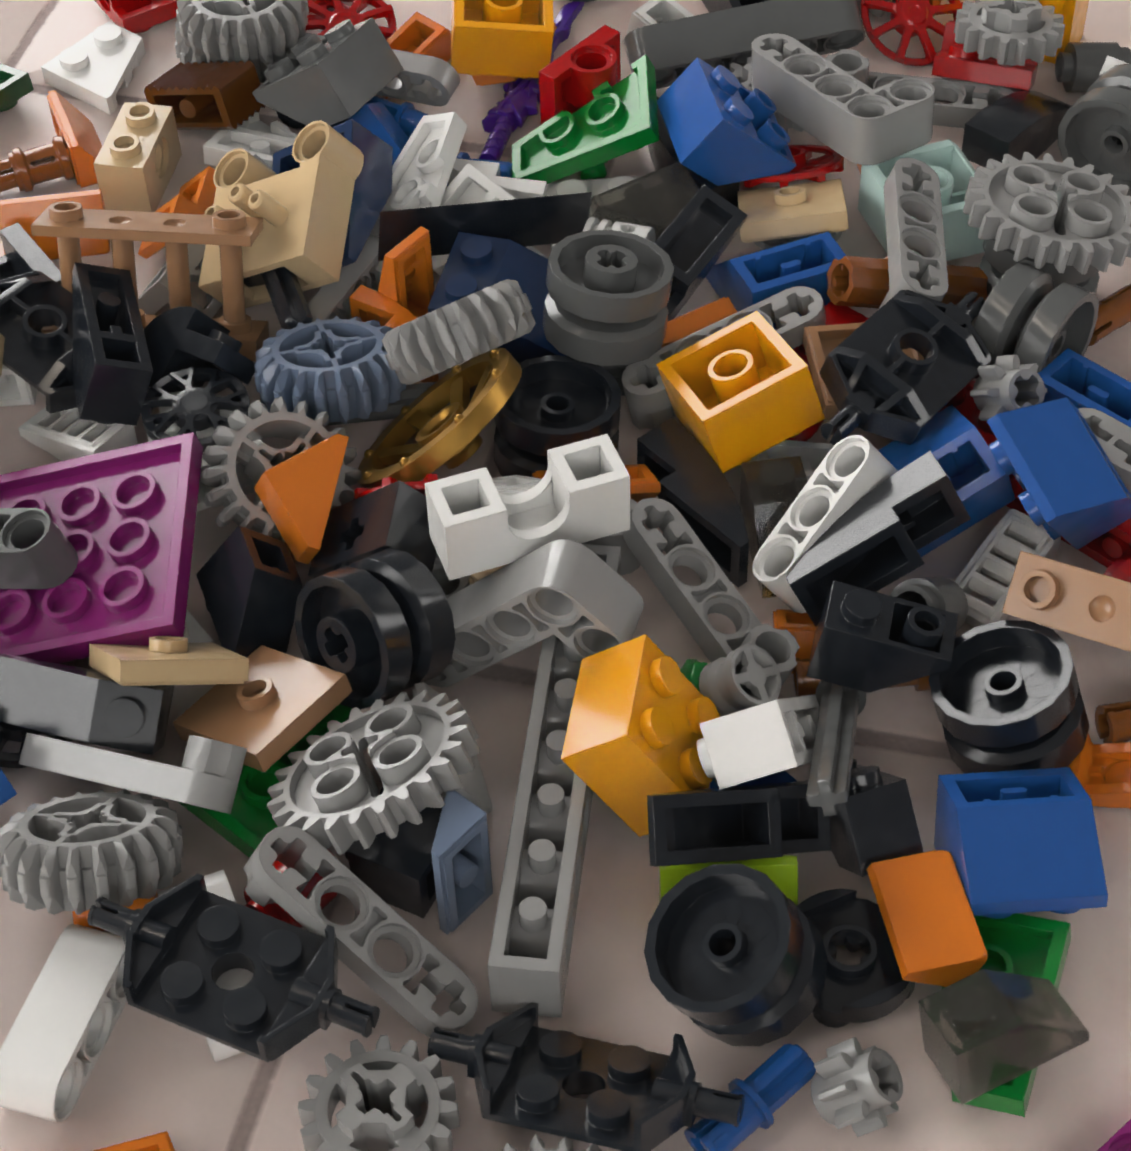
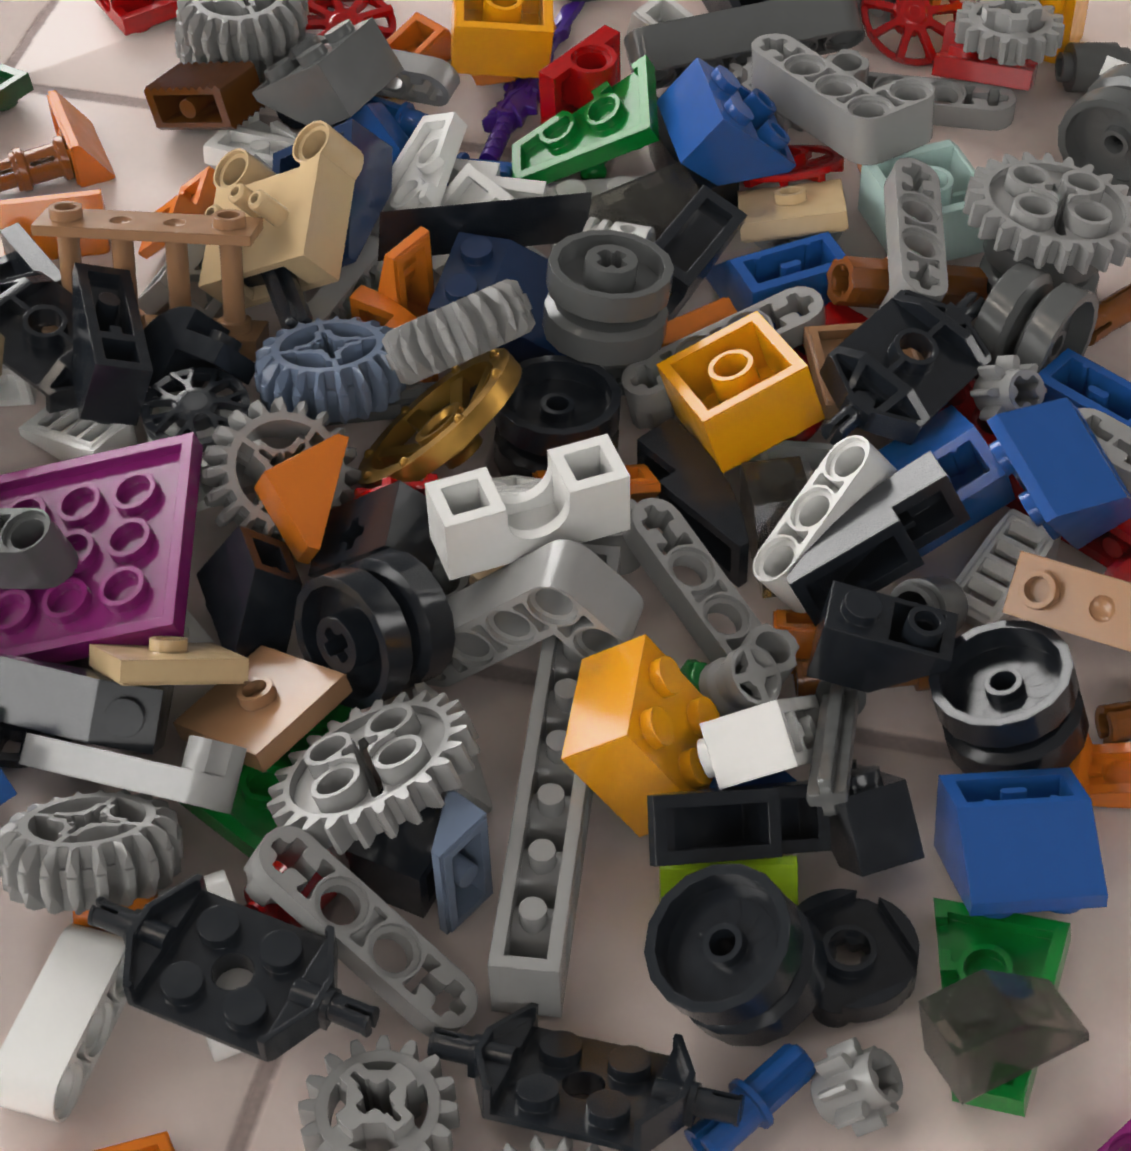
(97, 66): white wing -> none
(138, 157): tan brick -> none
(928, 918): orange slope -> none
(1013, 126): black slope -> none

